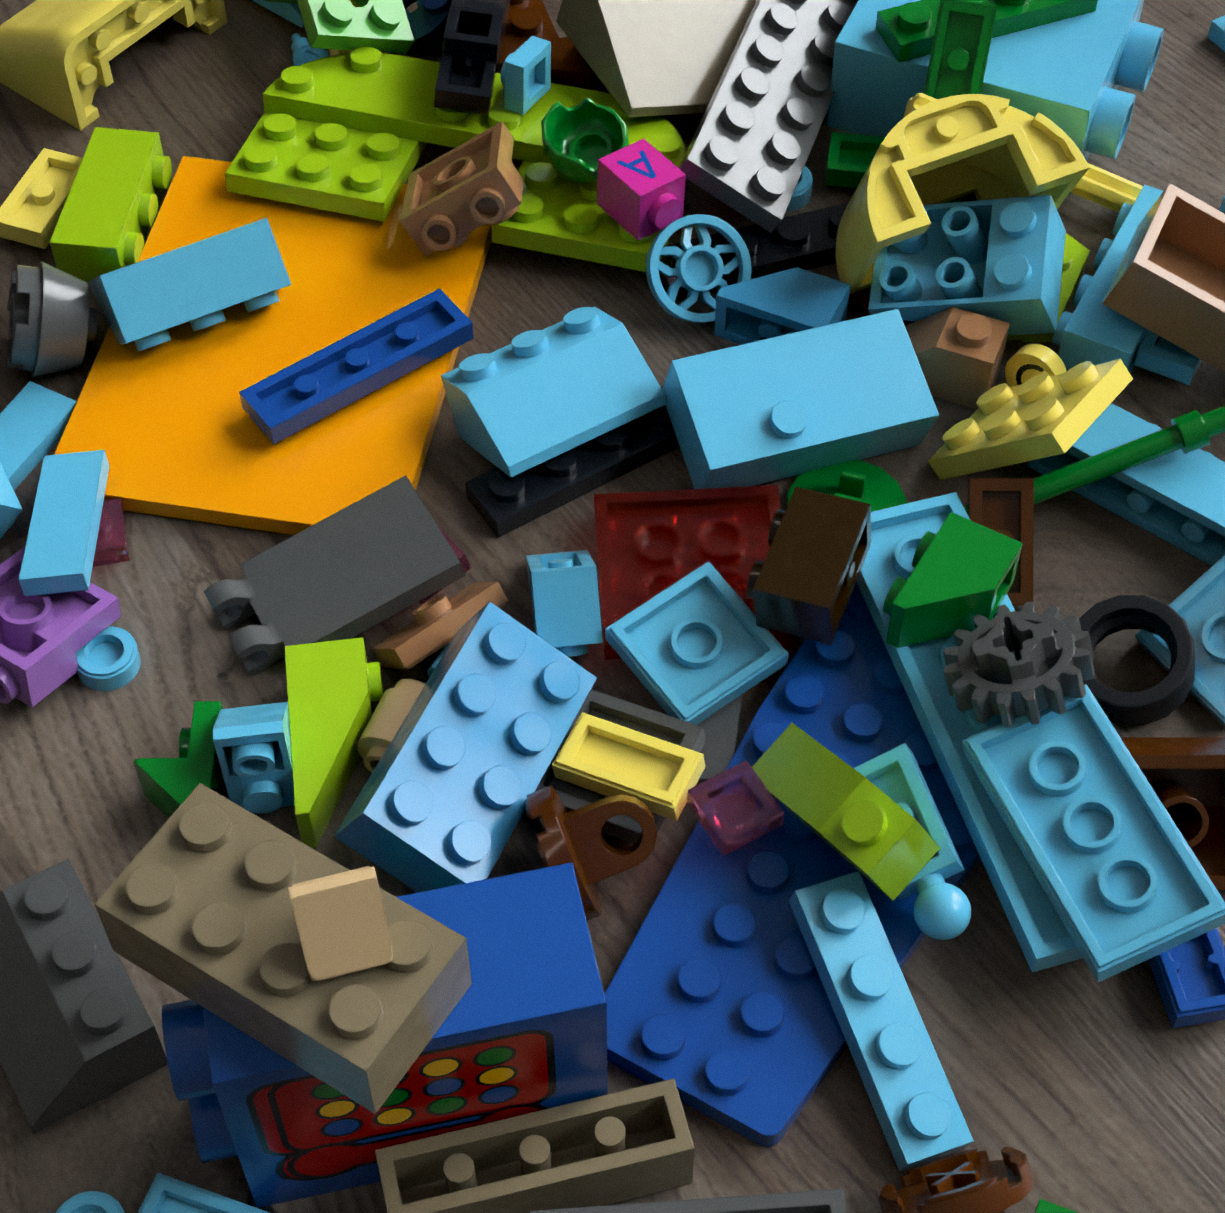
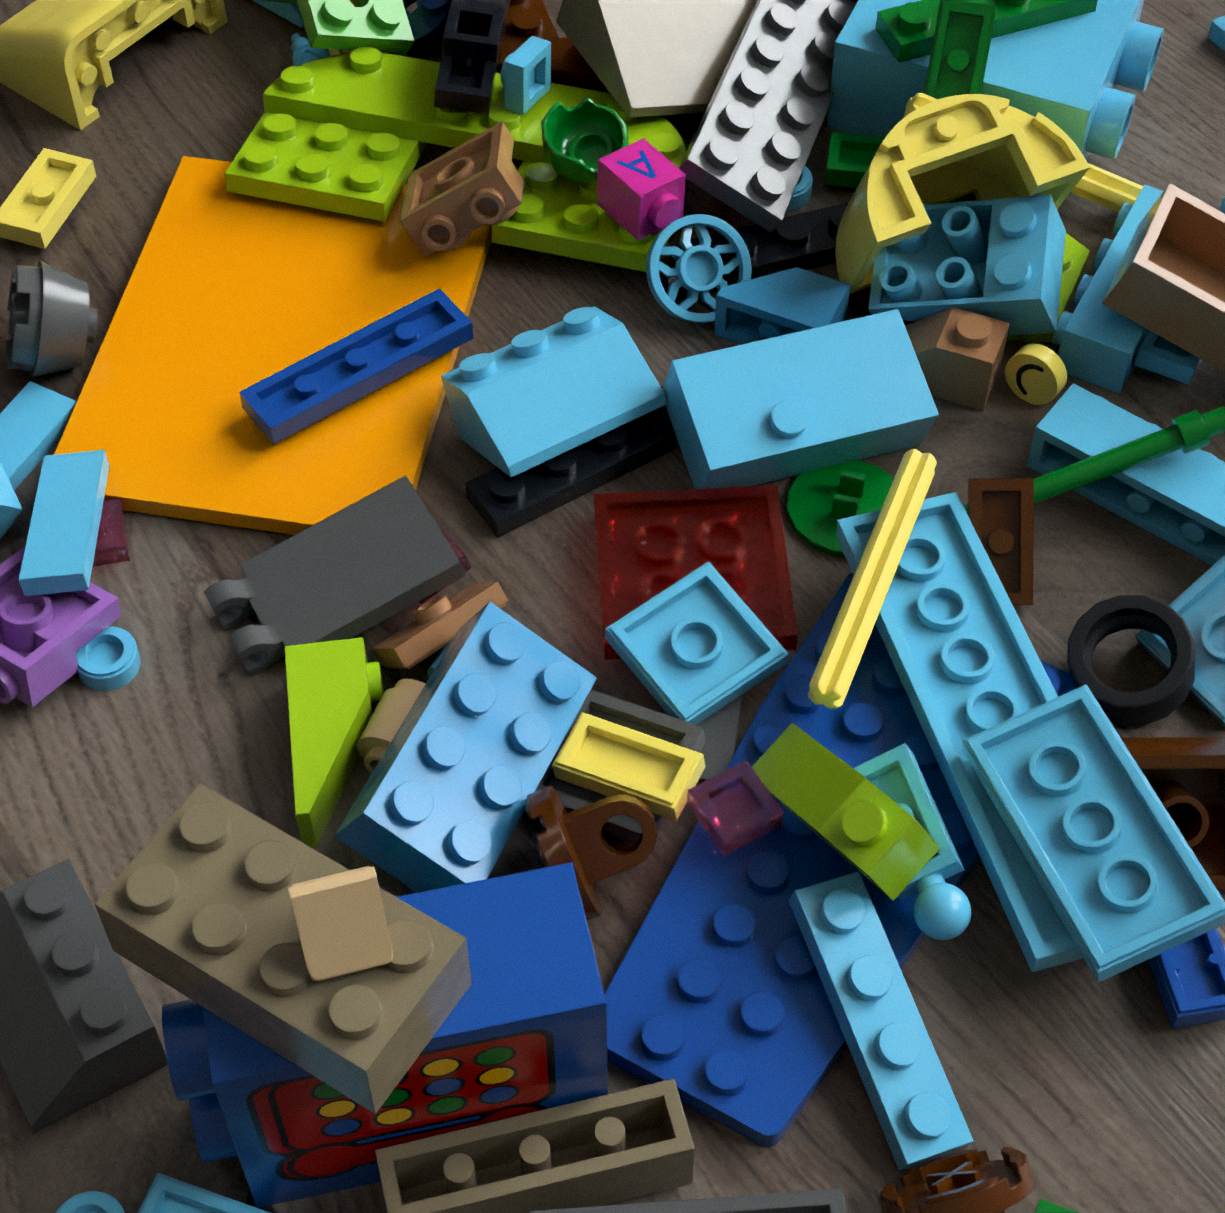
(111, 203): lime brick -> none
(172, 780): green slope -> none
(192, 285): medium azure slope -> none
(256, 756): medium azure slope -> none
(565, 600): medium azure slope -> none
(810, 565): dark brown brick -> none
(871, 580): none -> light yellow axle
(953, 579): green slope -> none
(1019, 664): dark grey gear -> none
(1030, 419): light yellow plate -> none

